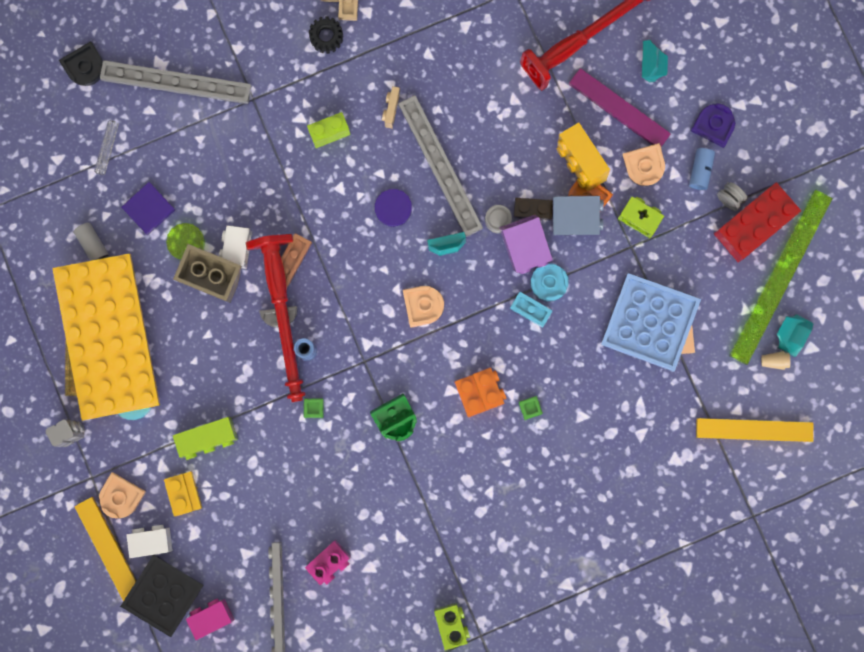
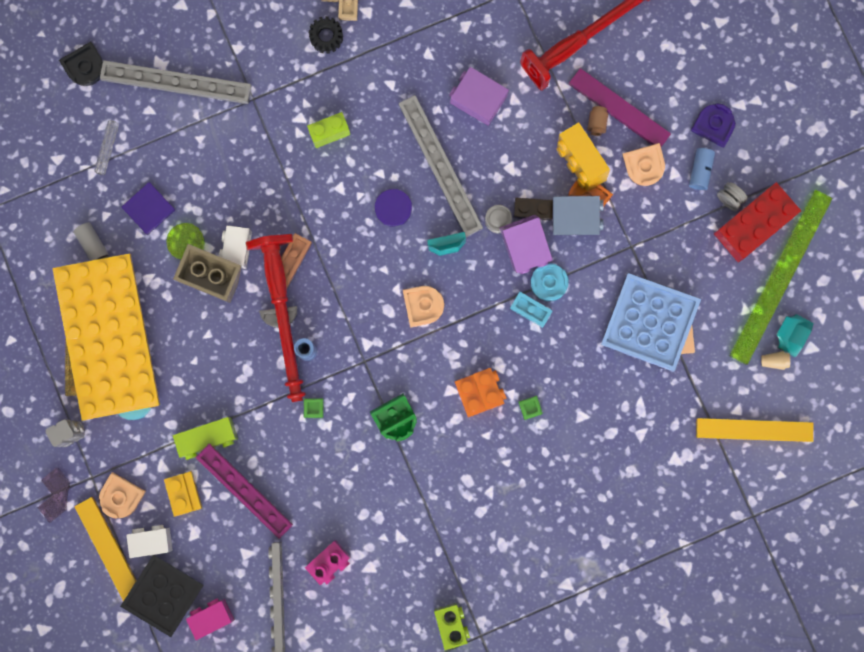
(57, 503): none -> clear purple tile
(244, 490): none -> magenta tile
(389, 114): tan plate -> none
(478, 96): none -> medium lavender brick
(597, 121): none -> medium nougat brick
(631, 214): lime brick -> none
(653, 62): teal slope -> none

